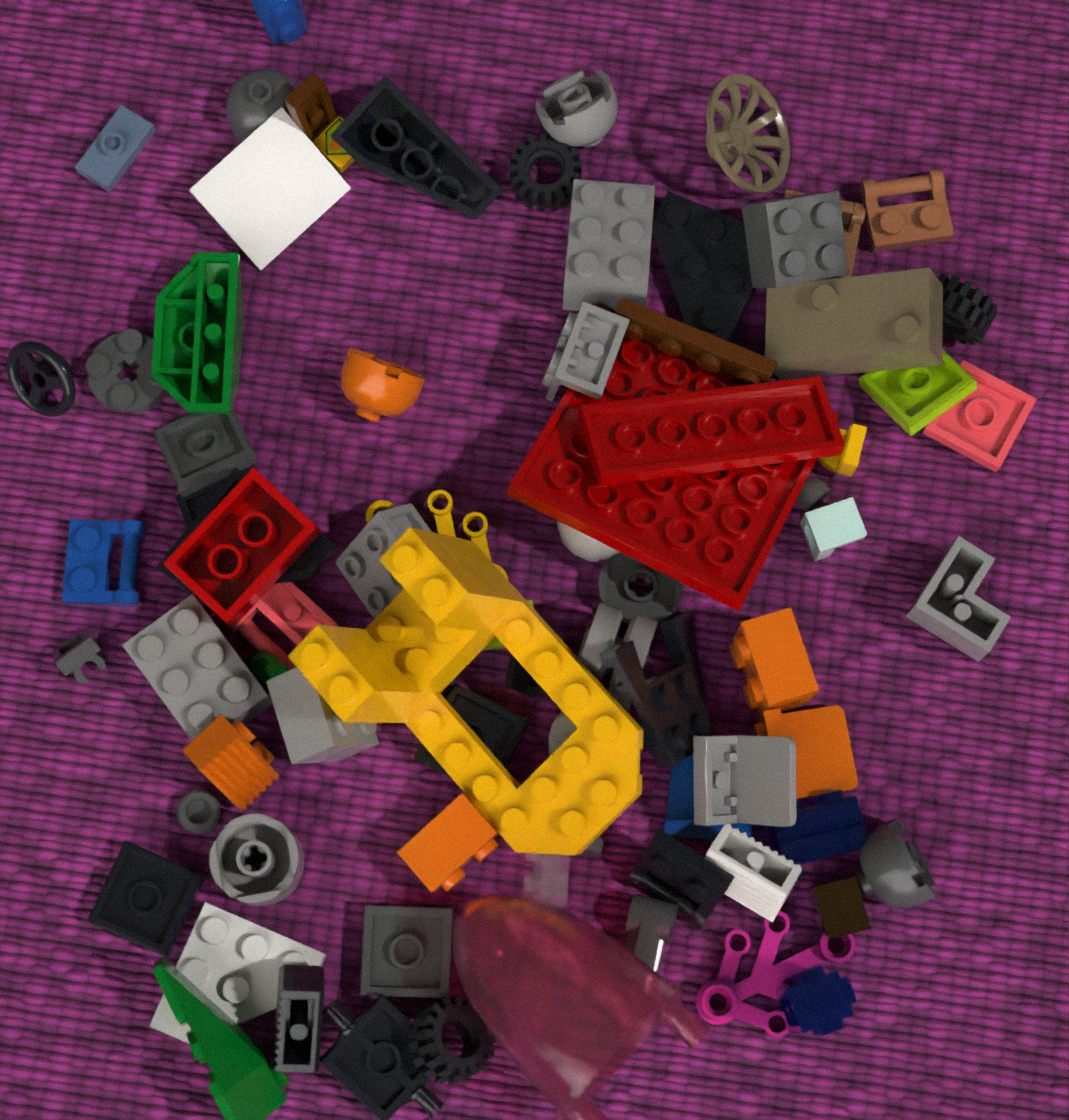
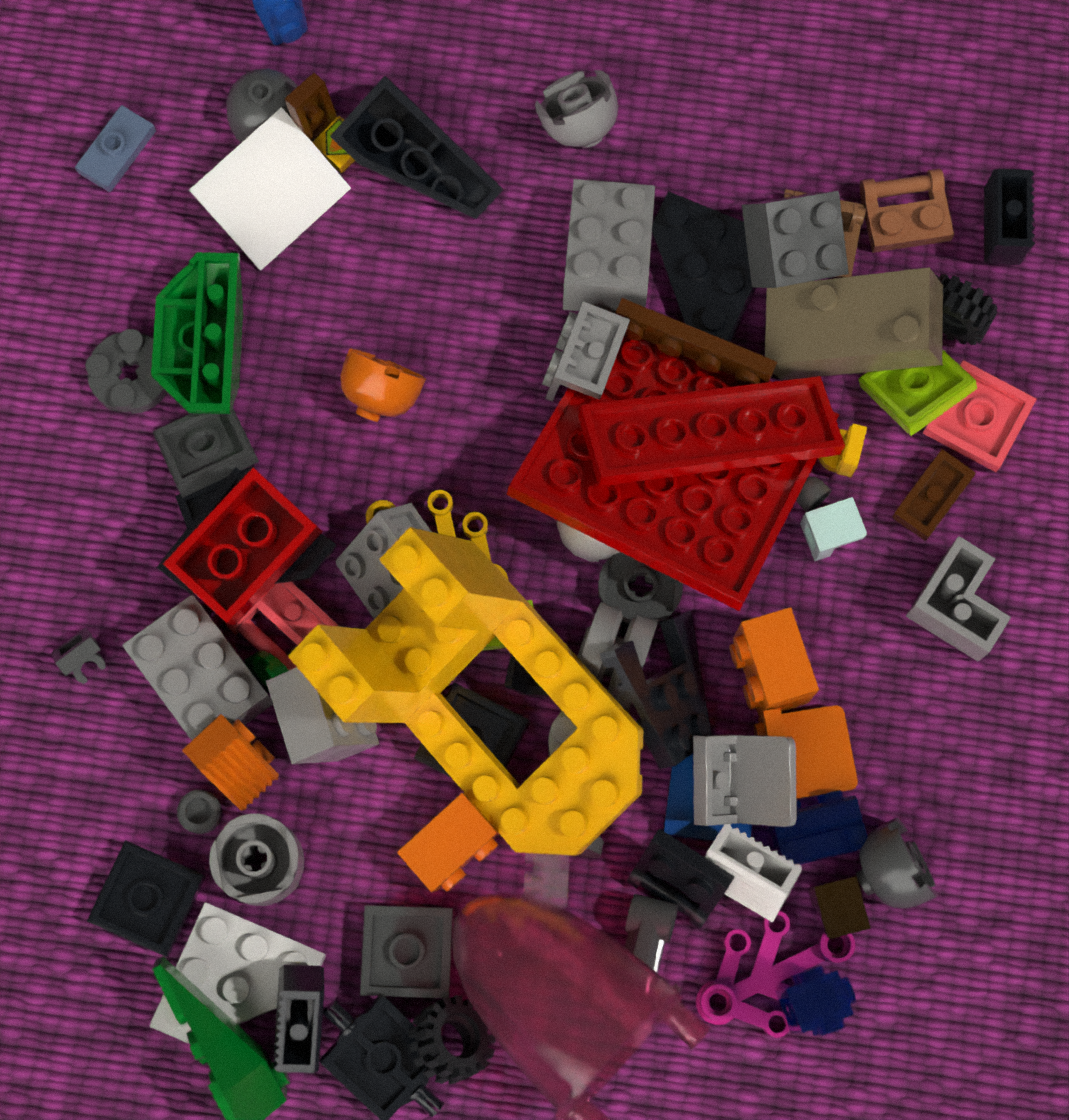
(46, 373): black piece -> none
(90, 563): blue plate -> none
(544, 194): black tyre -> none
(735, 137): dark tan wheel -> none
(933, 495): none -> reddish brown plate
(1008, 216): none -> black brick

